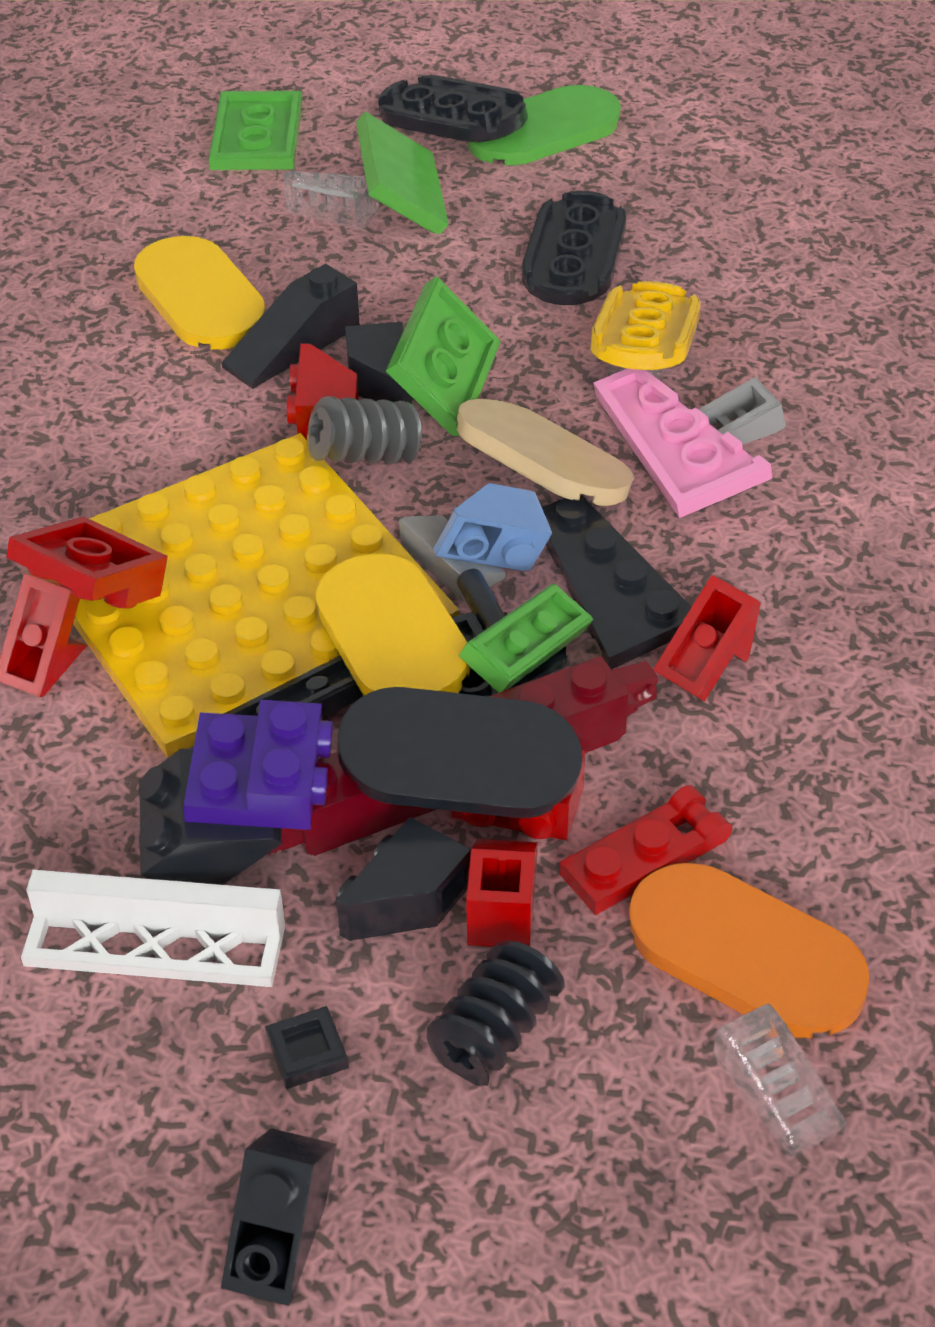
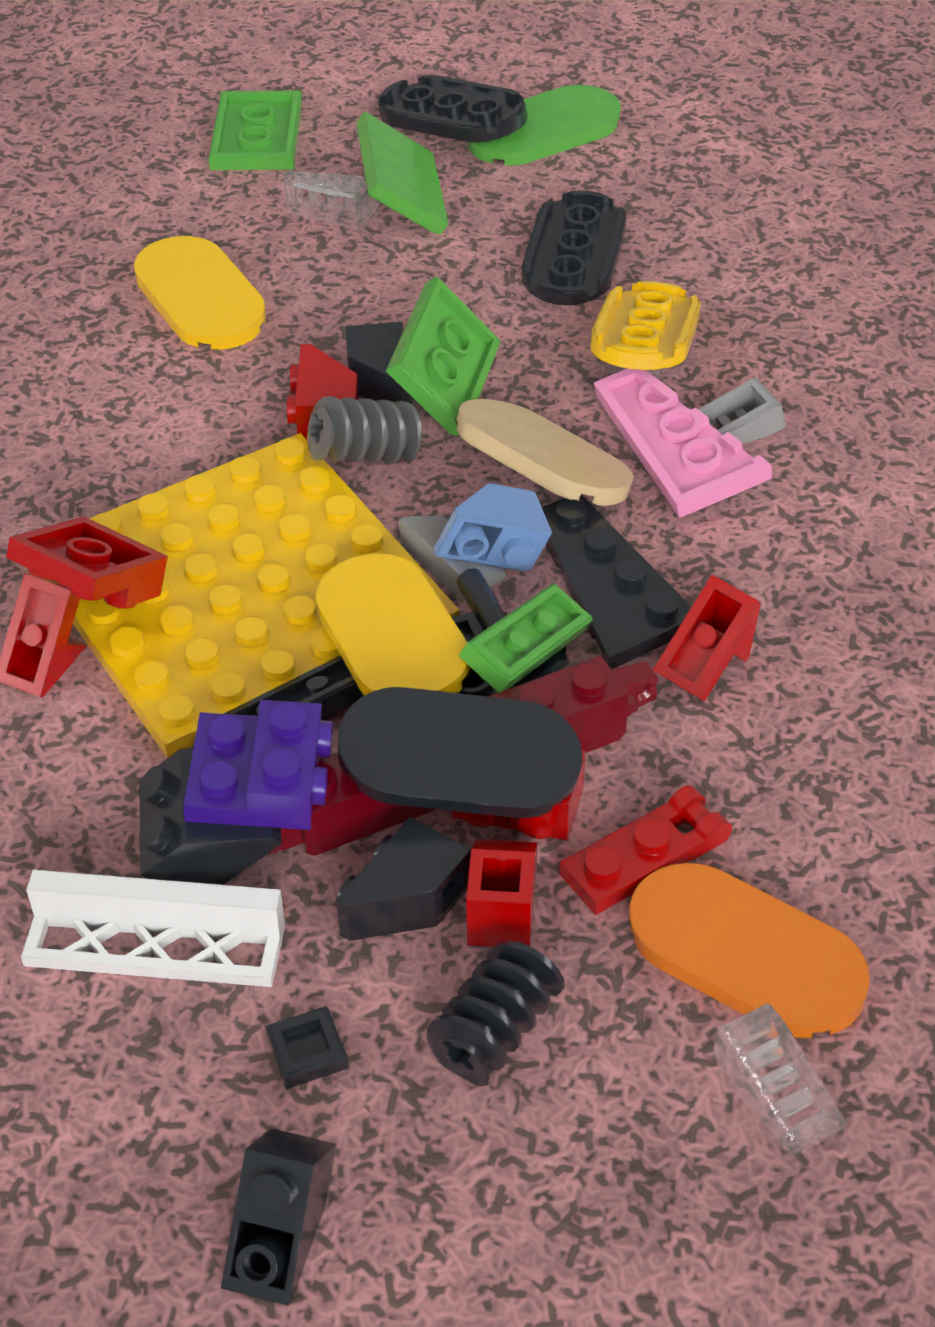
(306, 312): black slope -> none

